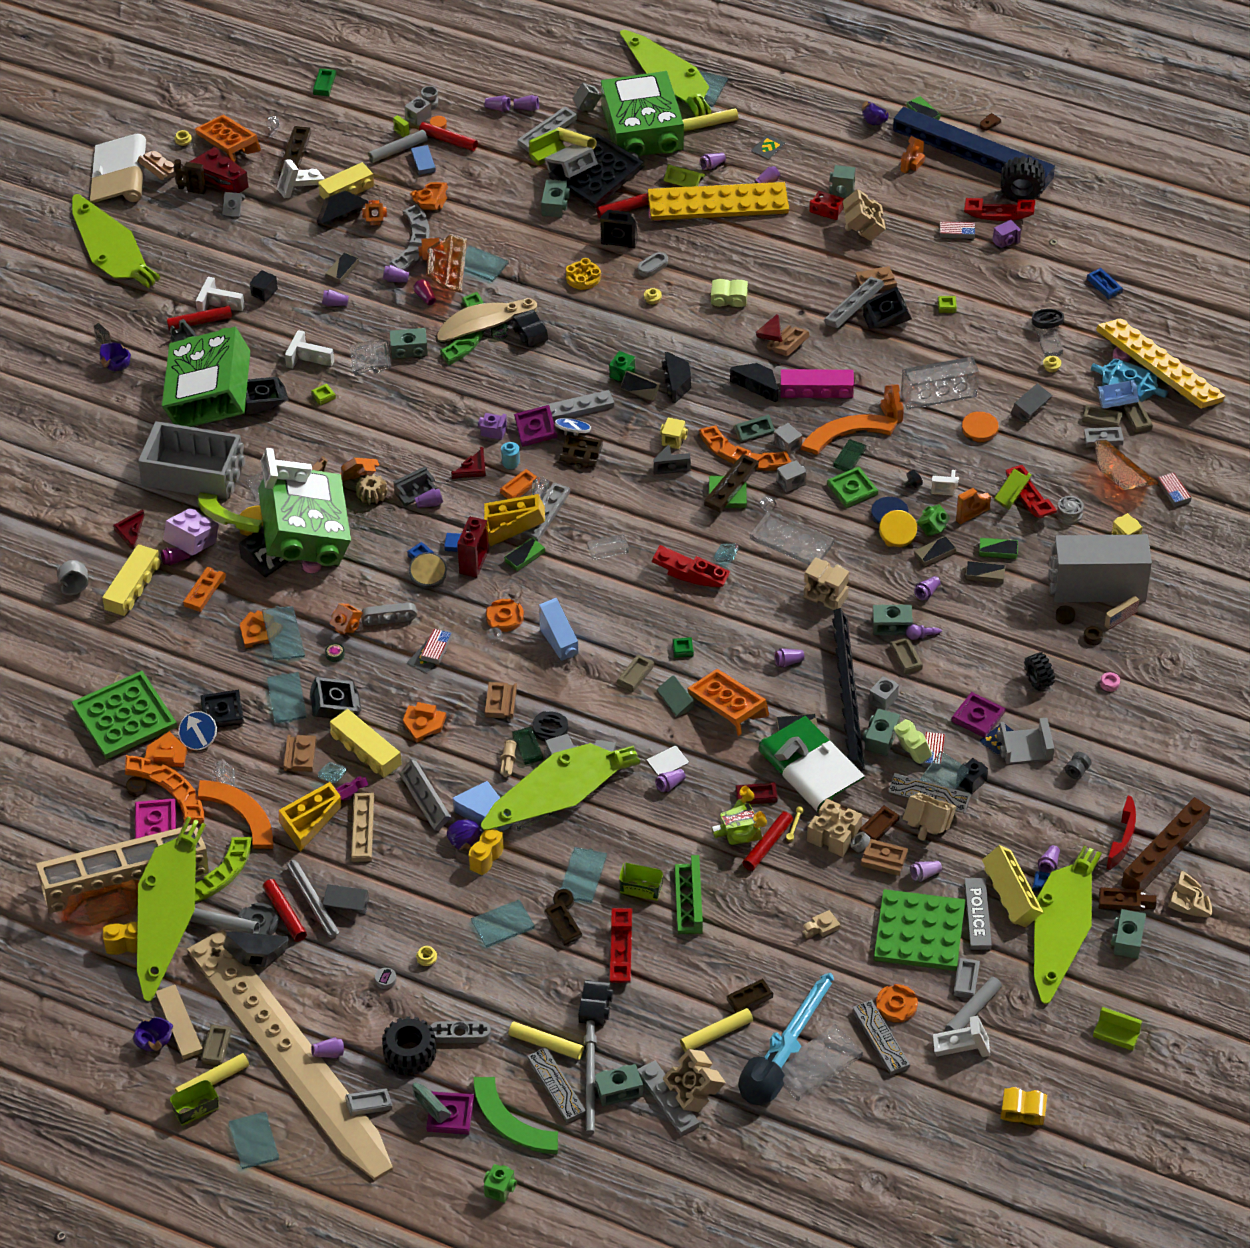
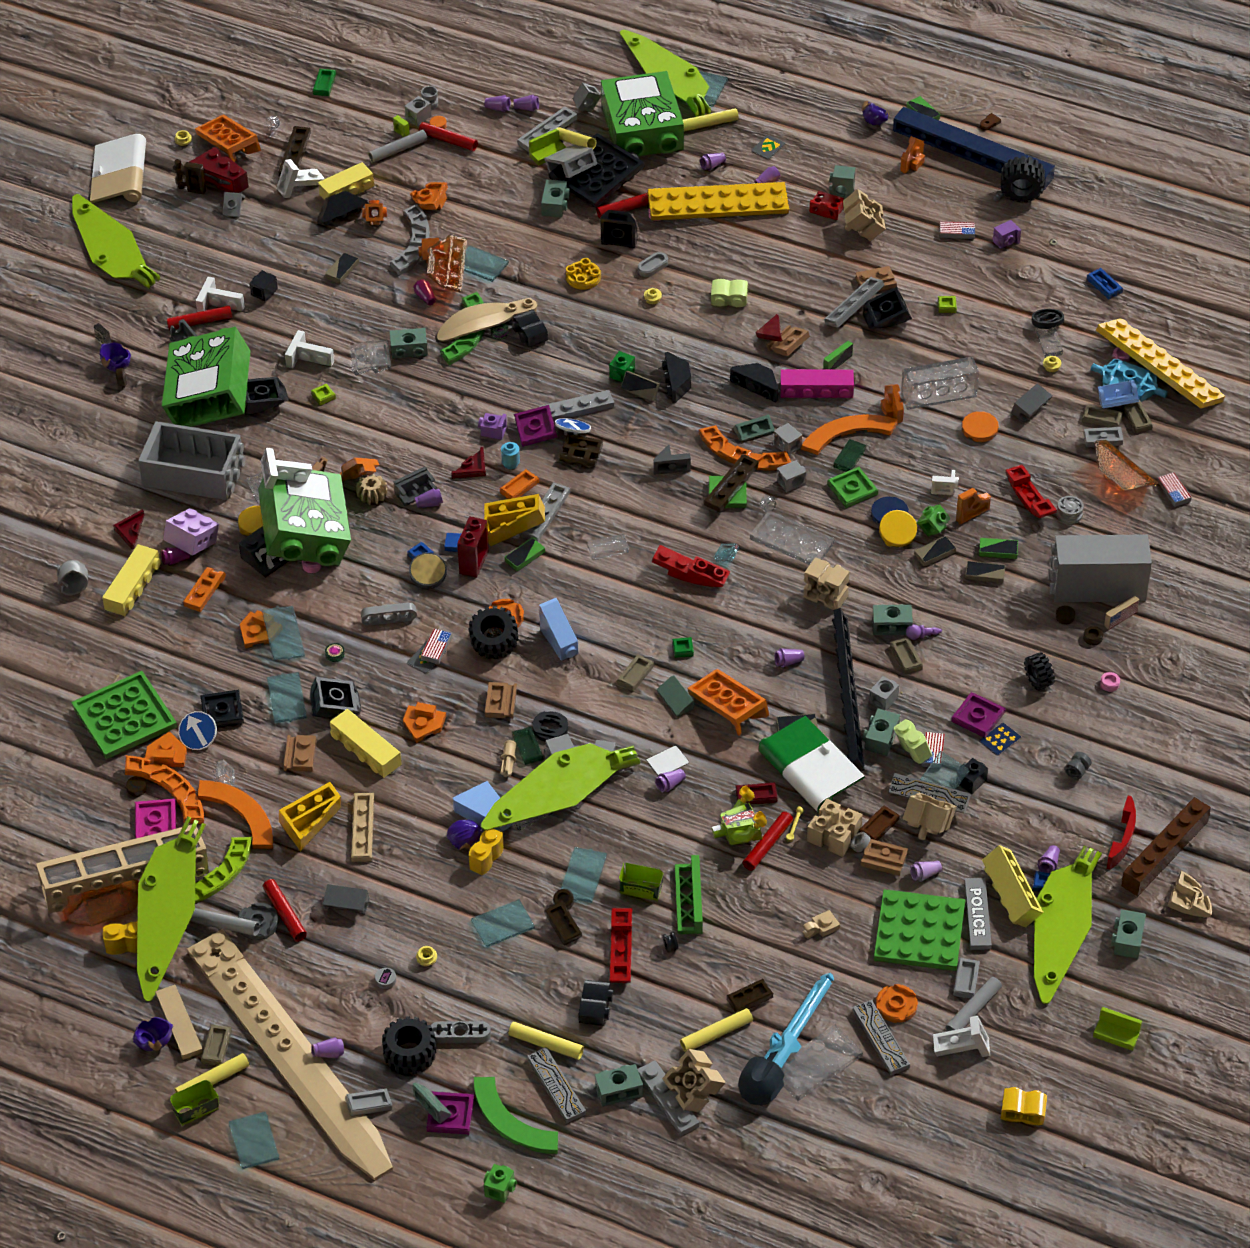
(121, 377): none -> dark brown tile
(157, 165): medium nougat plate -> none
(212, 509): lime tile -> none
(255, 948): black slope -> none
(312, 899): light grey axle -> none
(332, 772): clear light blue tile -> none
(333, 298): medium lavender cone -> none
(345, 618): orange brick -> none
(347, 789): magenta plate -> none
(394, 274): medium lavender cone -> none
(423, 159): medium blue tile -> none
(425, 795): light grey plate -> none
(488, 619): none -> black tyre
(540, 486): clear cone -> none
(590, 1042): light grey bar -> none
(670, 942): none -> black bush
(673, 433): light yellow brick -> none
(682, 176): lime panel -> none
(793, 744): light grey tile -> none
(838, 356): none -> bright green tile
(914, 479): black tile -> none
(926, 588): medium lavender cone -> none
(999, 212): red slope -> none
(1011, 489): lime panel -> none
(1026, 745): light grey panel -> none
(1125, 899): reddish brown hinge -> none
(1126, 526): light yellow brick -> none

